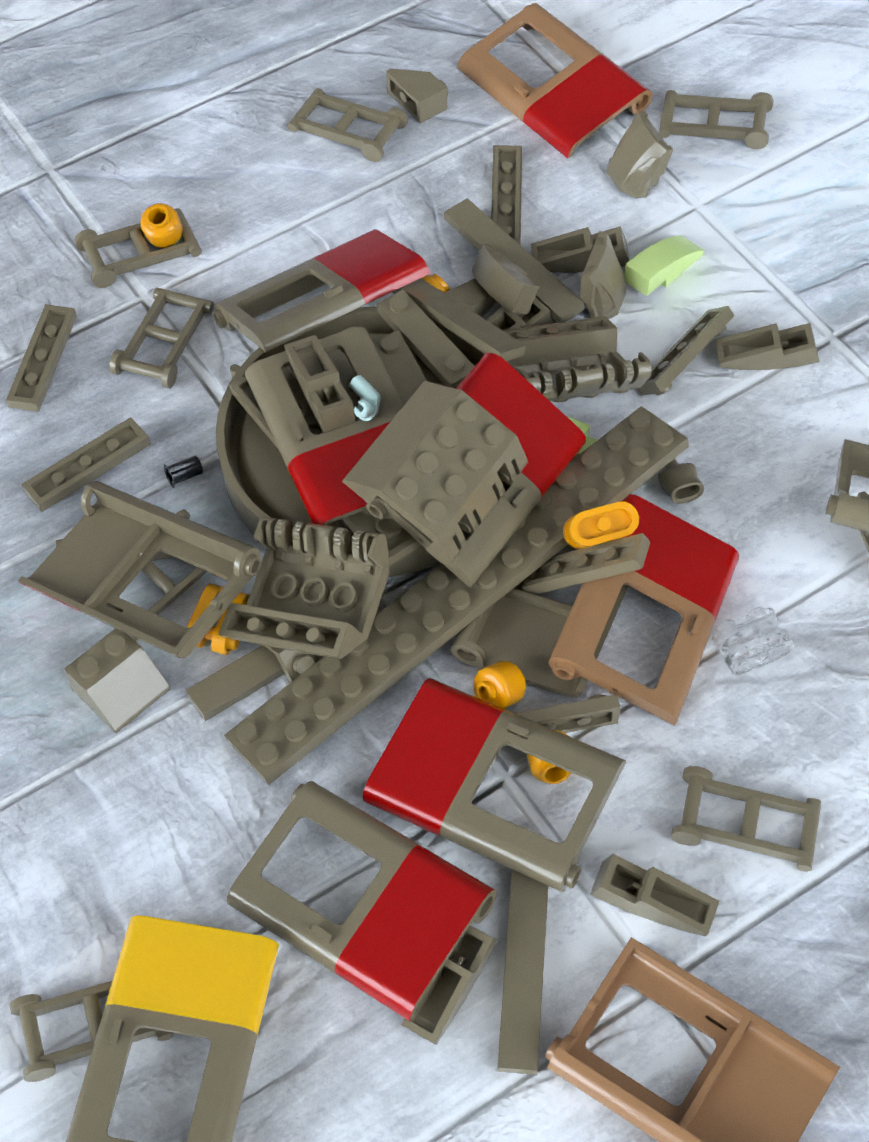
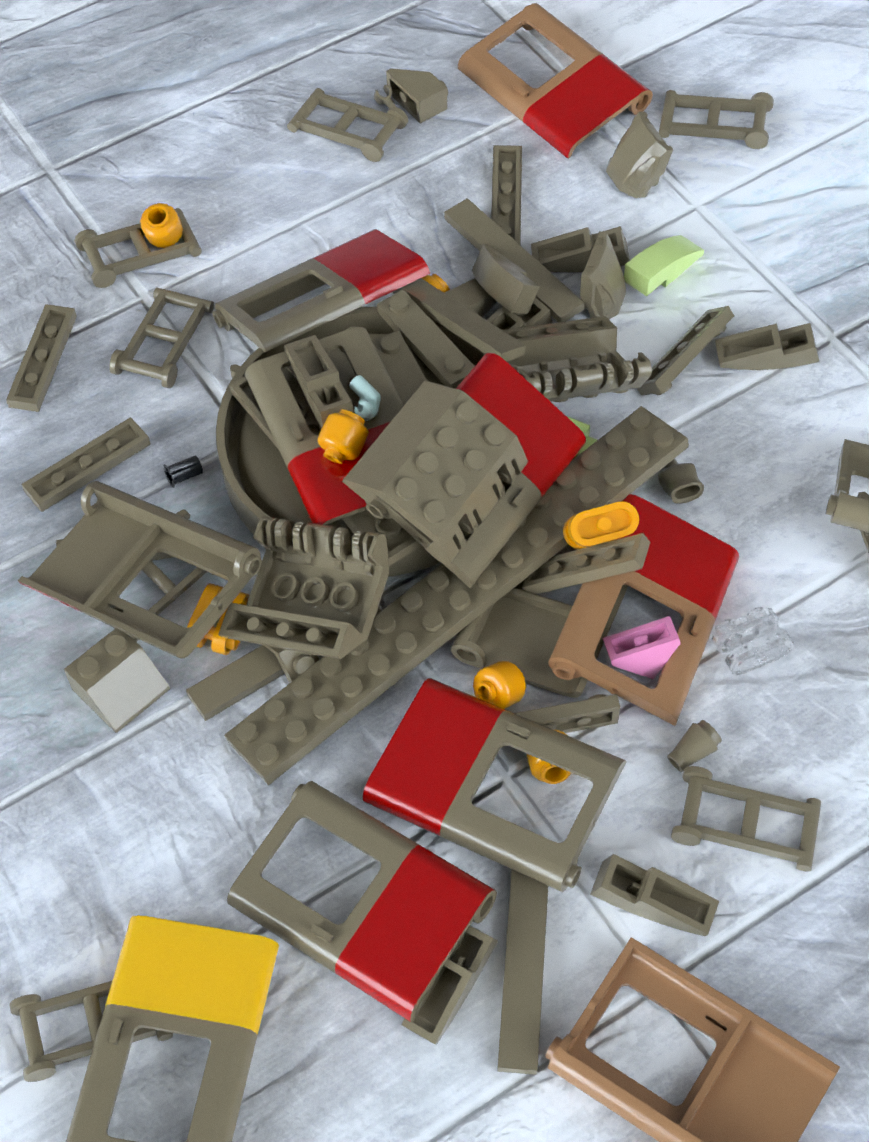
(343, 436): none -> light orange head
(385, 100): none -> dark tan hand
(643, 648): none -> bright pink slope
(695, 745): none -> dark tan cone

